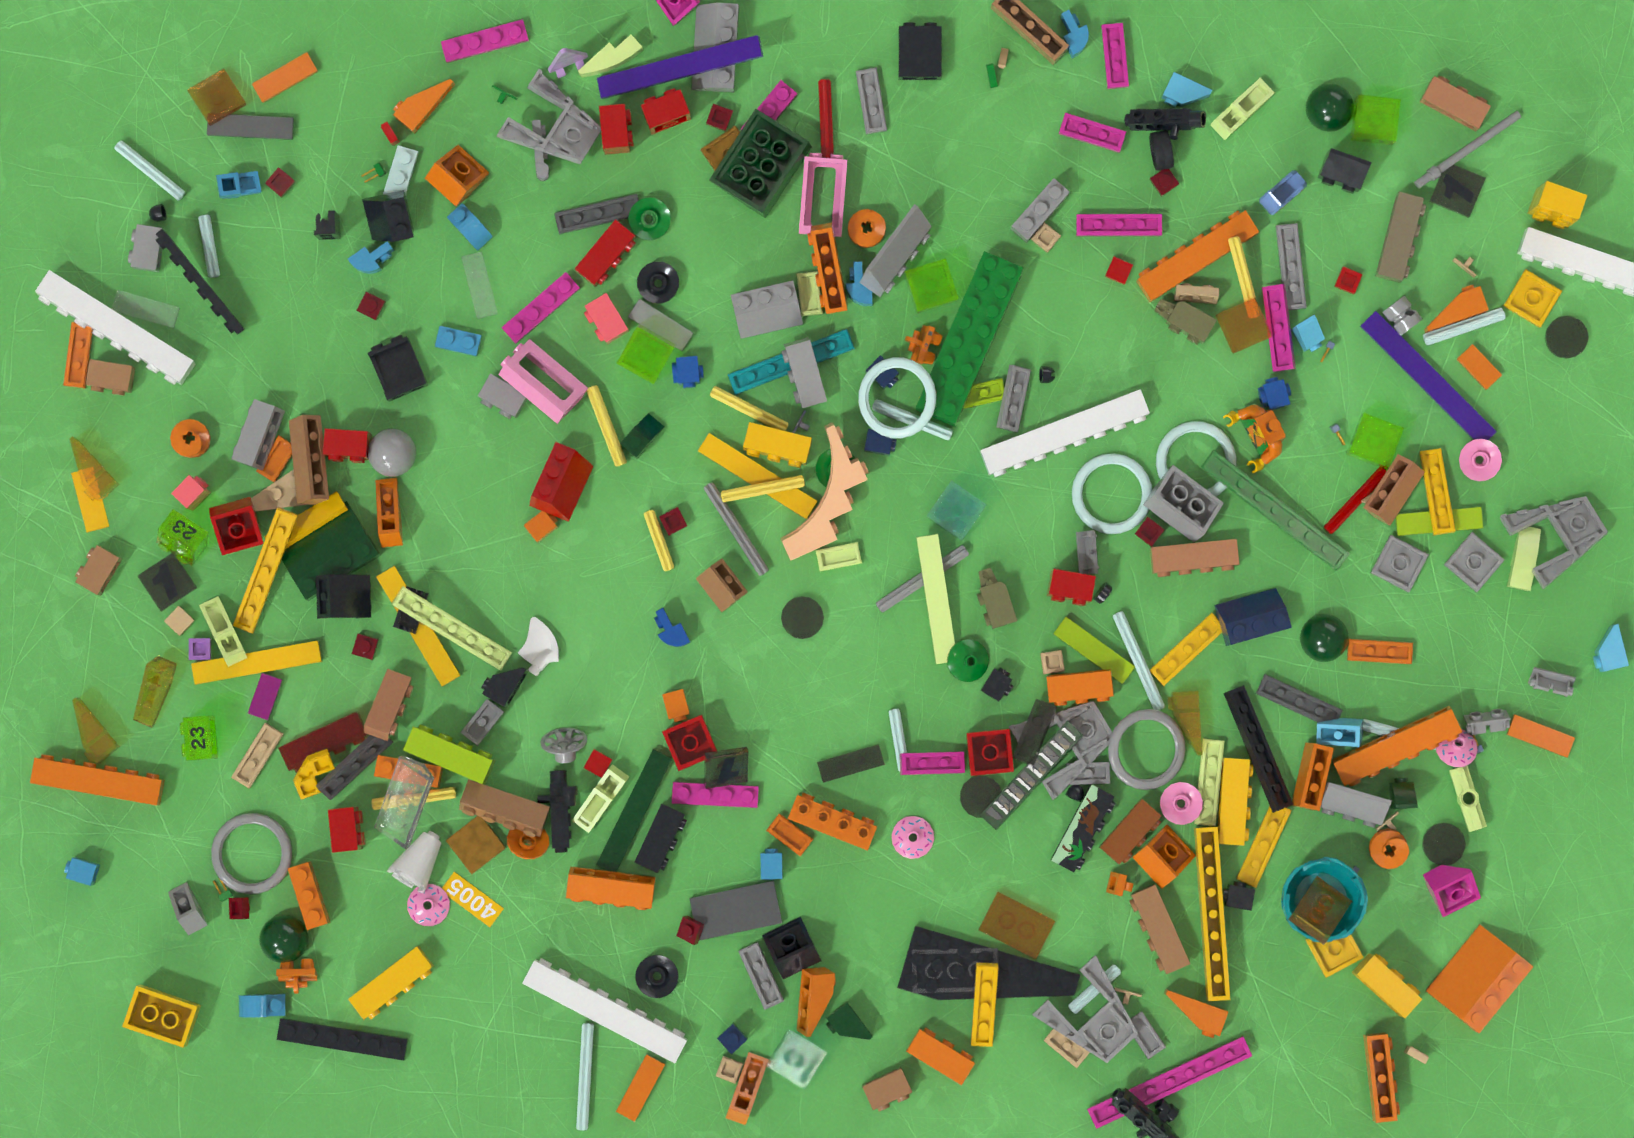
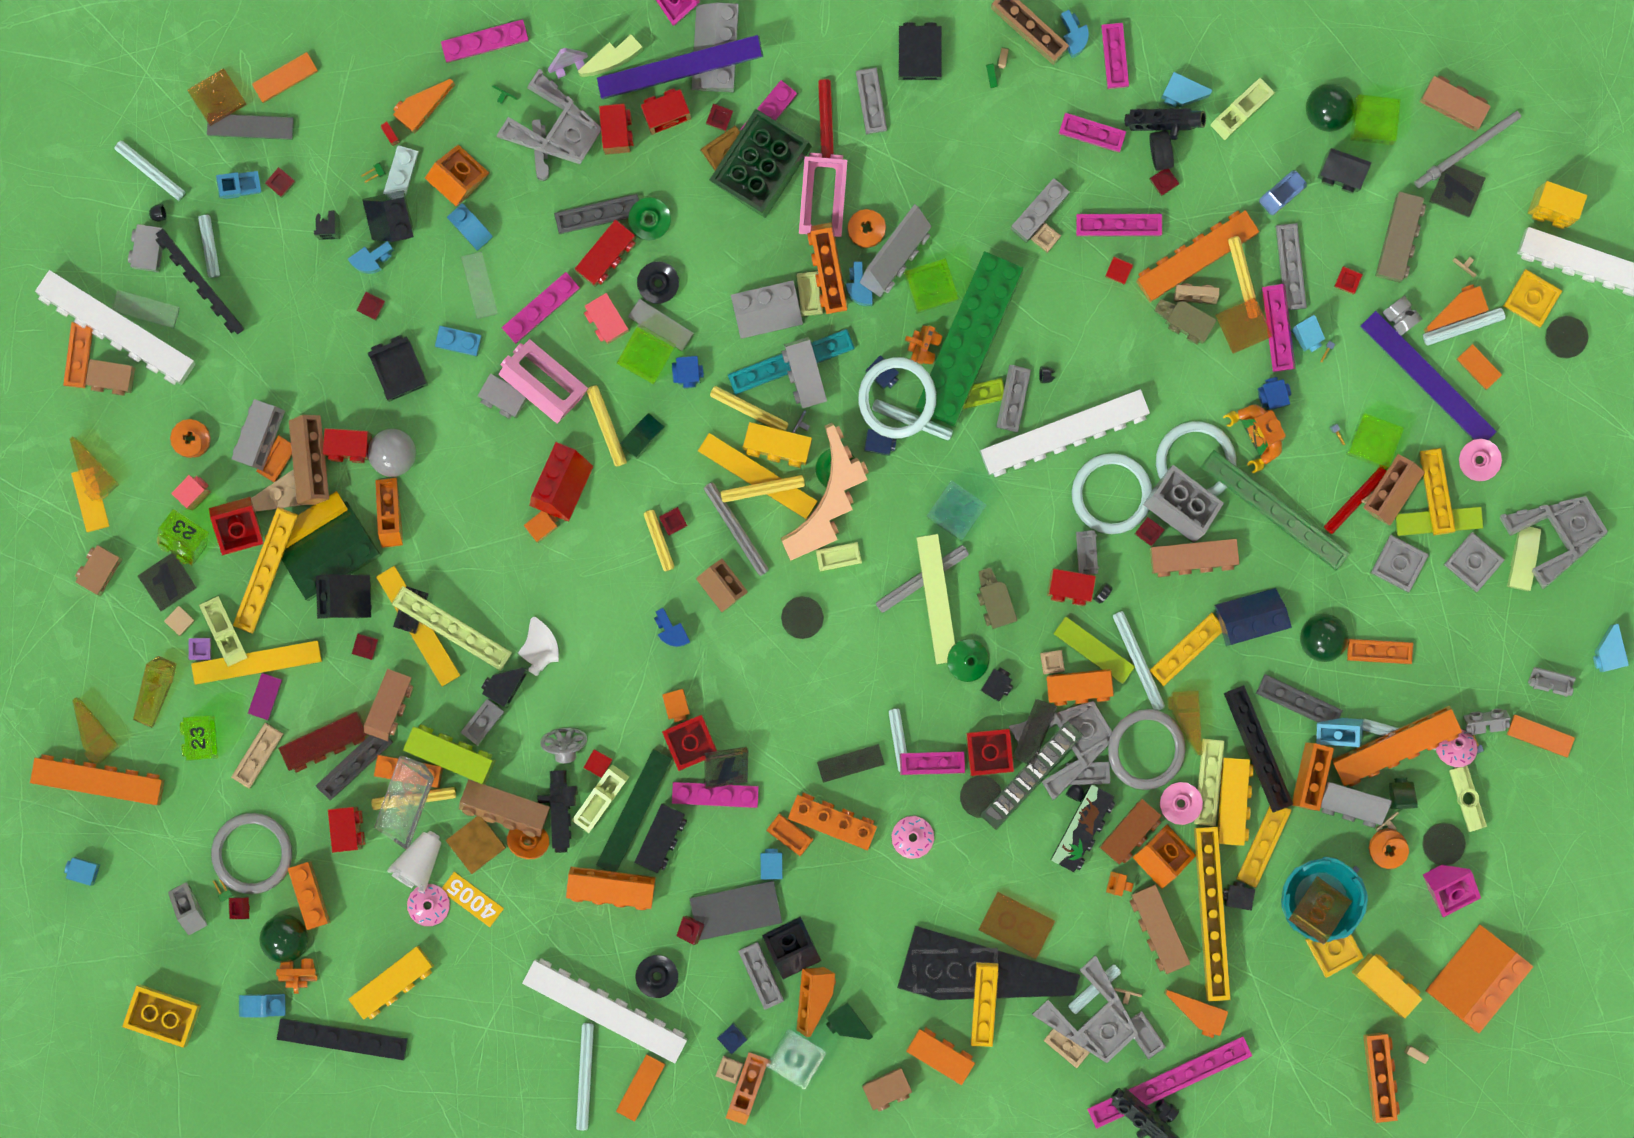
(312, 766): yellow tile -> none

